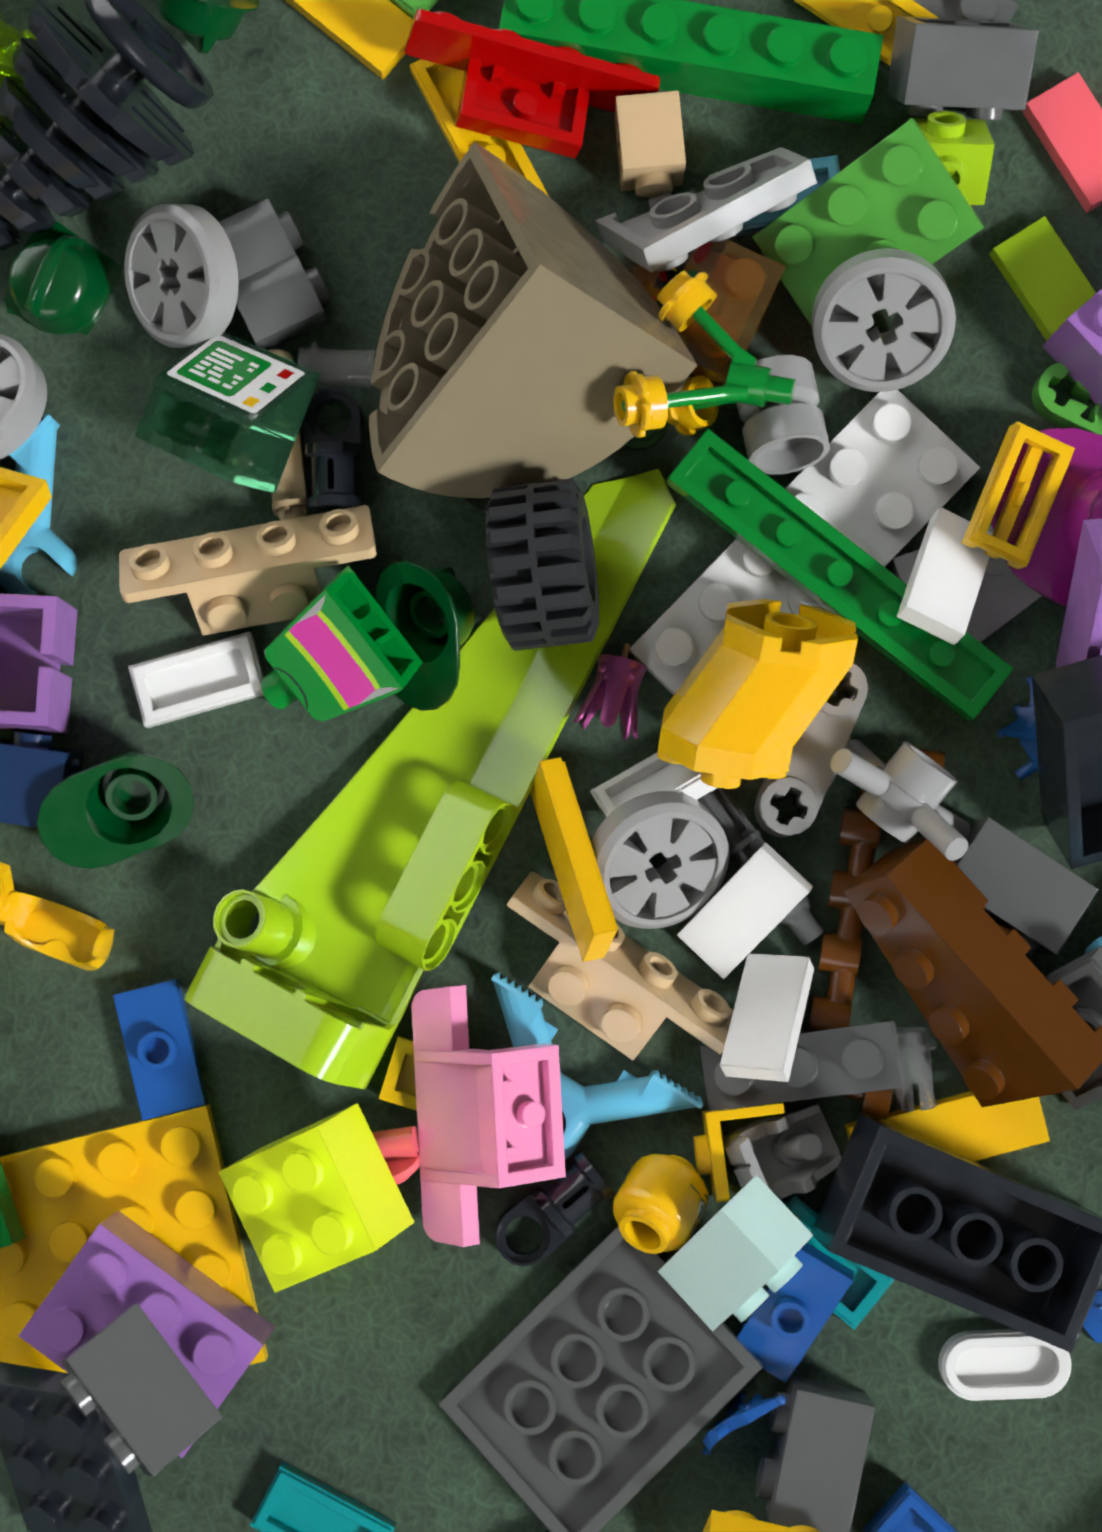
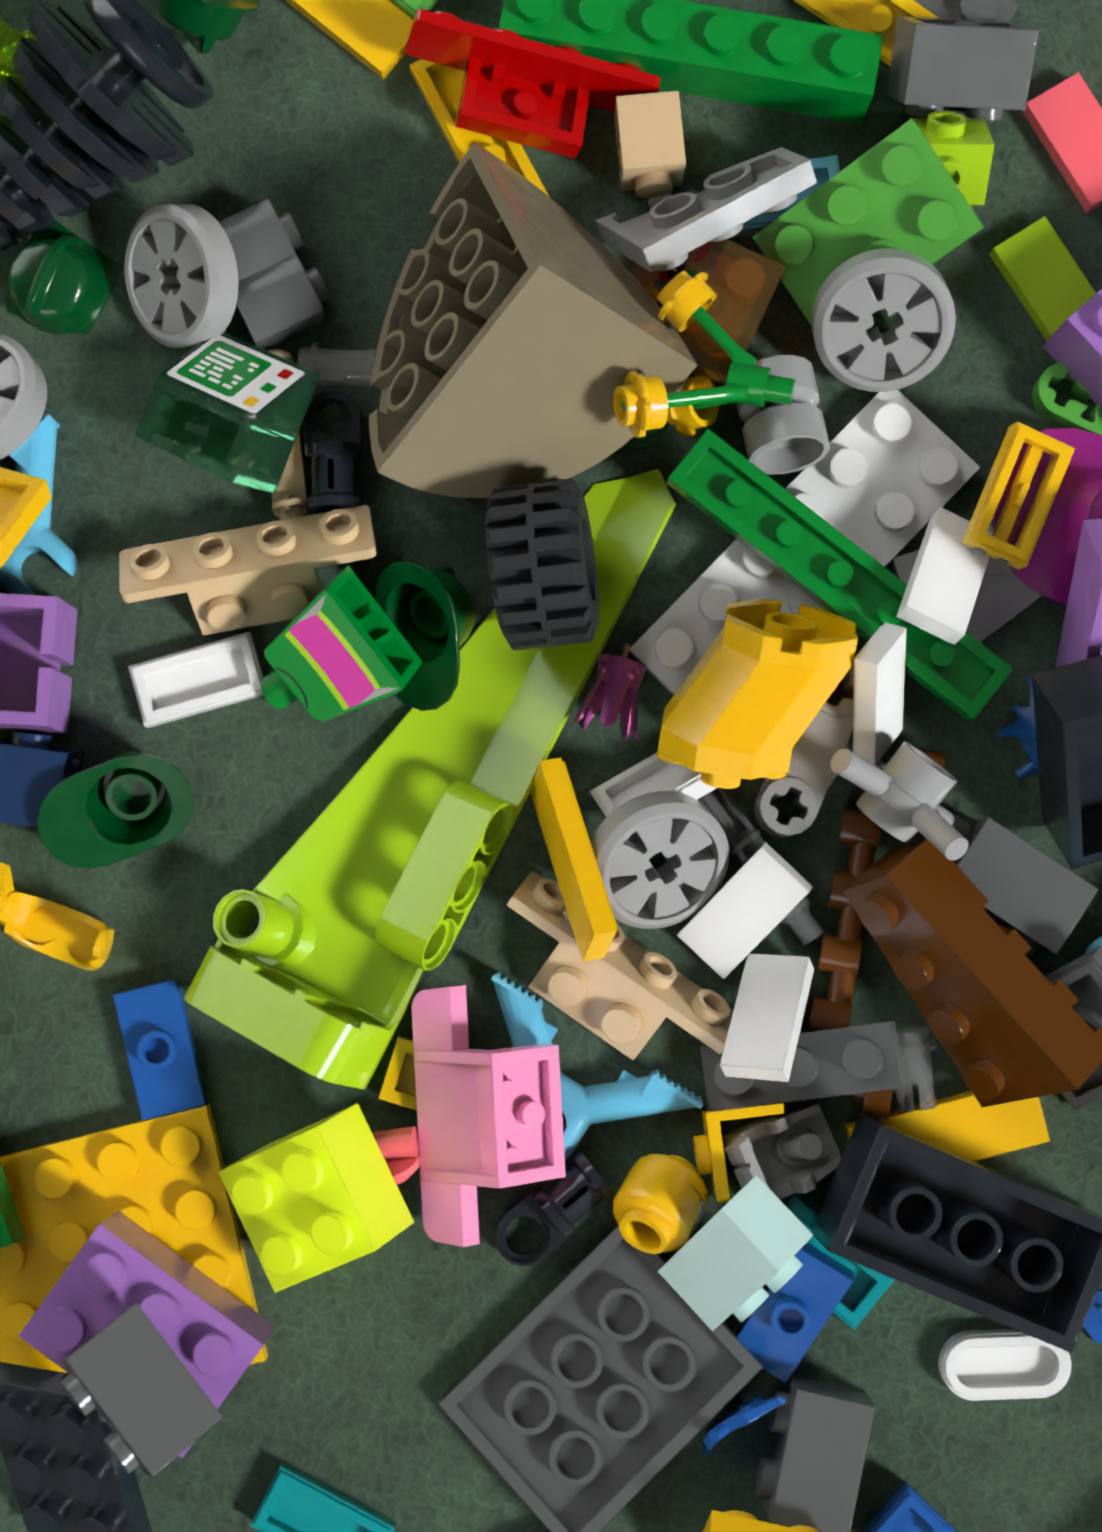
(879, 692): none -> white tile

